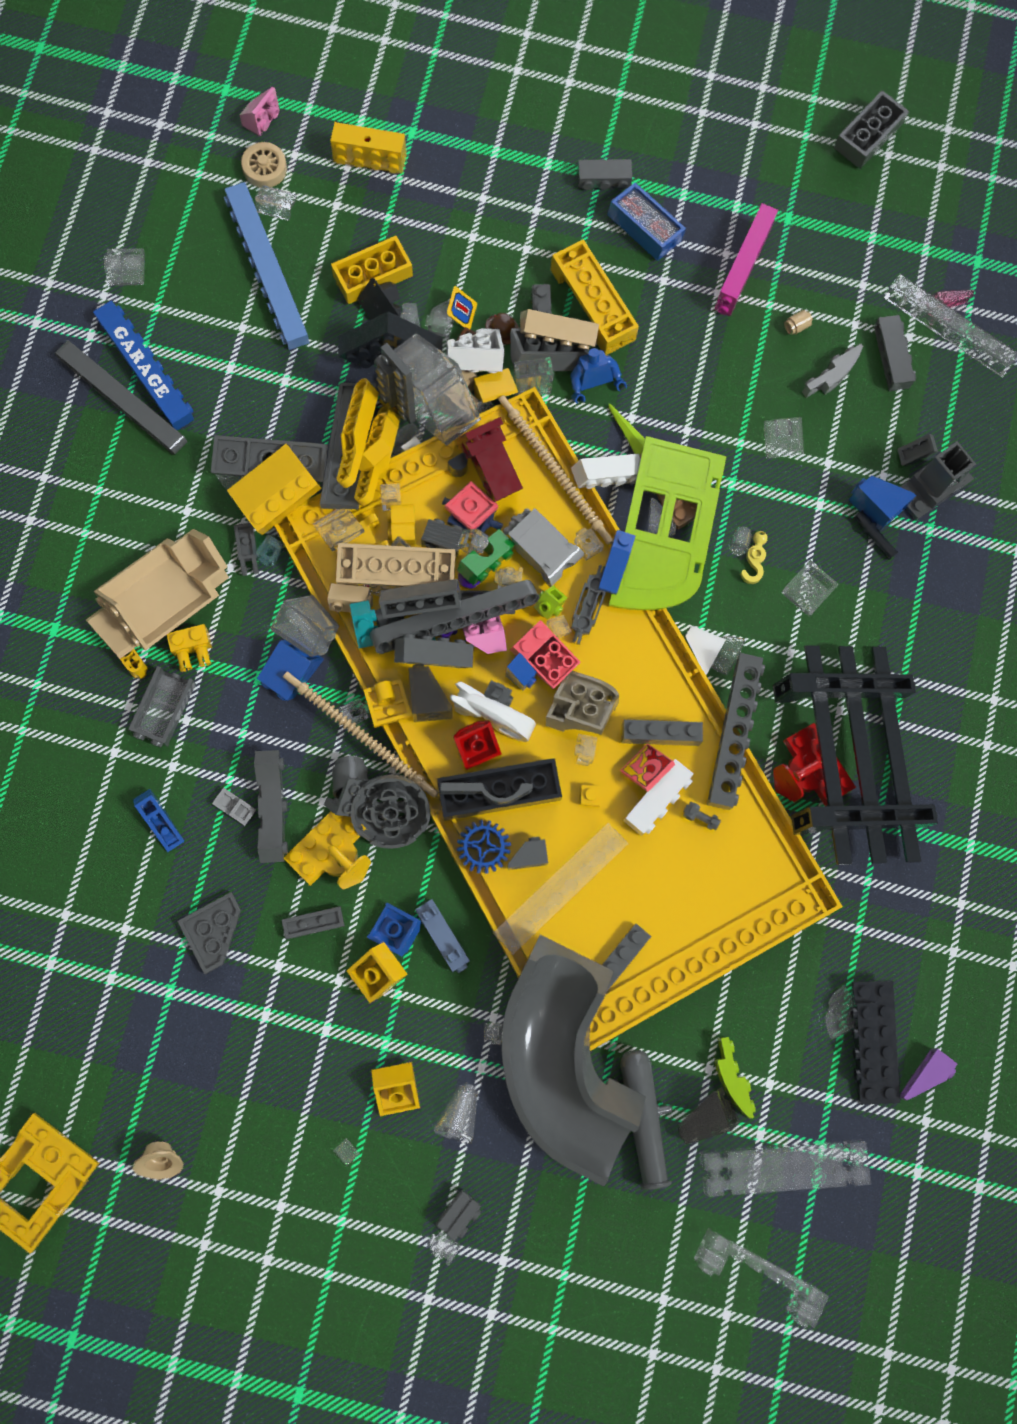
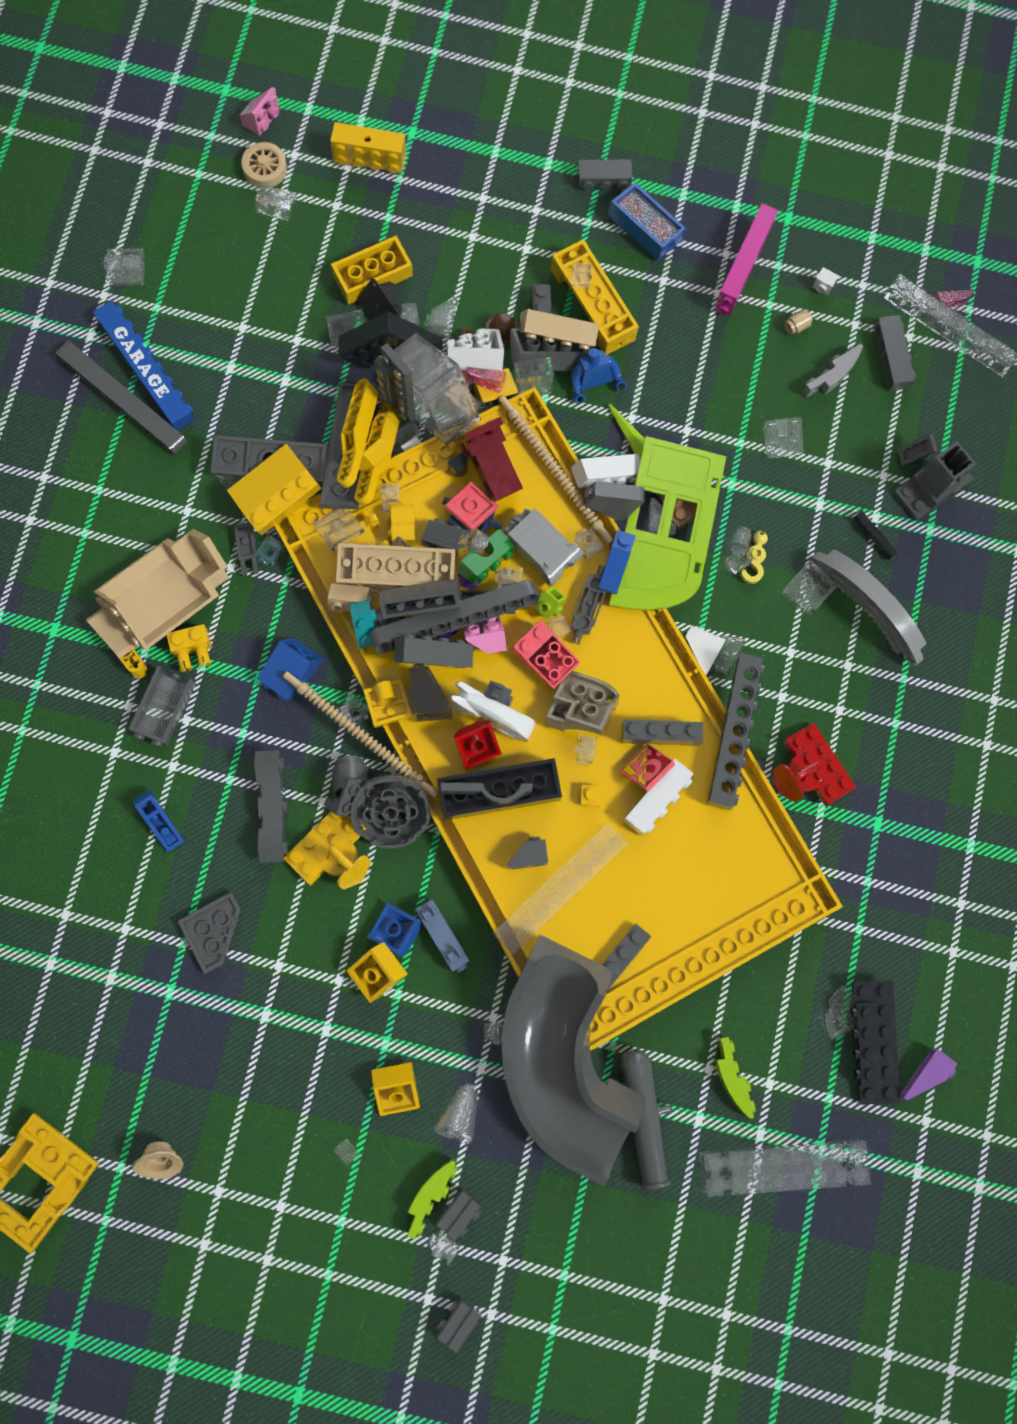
(234, 806): light grey slope -> none
(267, 266): medium blue brick -> none
(305, 625): clear slope -> none
(313, 923): dark grey plate -> none
(342, 323): none -> clear slope
(434, 1189): none -> lime slope
(458, 1324): none -> dark grey brick
(461, 308): sticker -> none
(474, 844): blue gear -> none
(486, 378): none -> clear pink slope
(521, 672): blue slope -> none
(581, 274): none -> clear slope
(614, 499): none -> dark grey slope
(692, 811): dark grey bar -> none
(709, 1119): clear smoke slope -> none
(738, 560): none -> clear brick
(806, 1300): clear plate -> none
(825, 281): none -> white plate
(870, 815): black fence -> none
(871, 129): dark grey brick -> none
(875, 600): none -> light grey gear
(880, 500): blue slope -> none

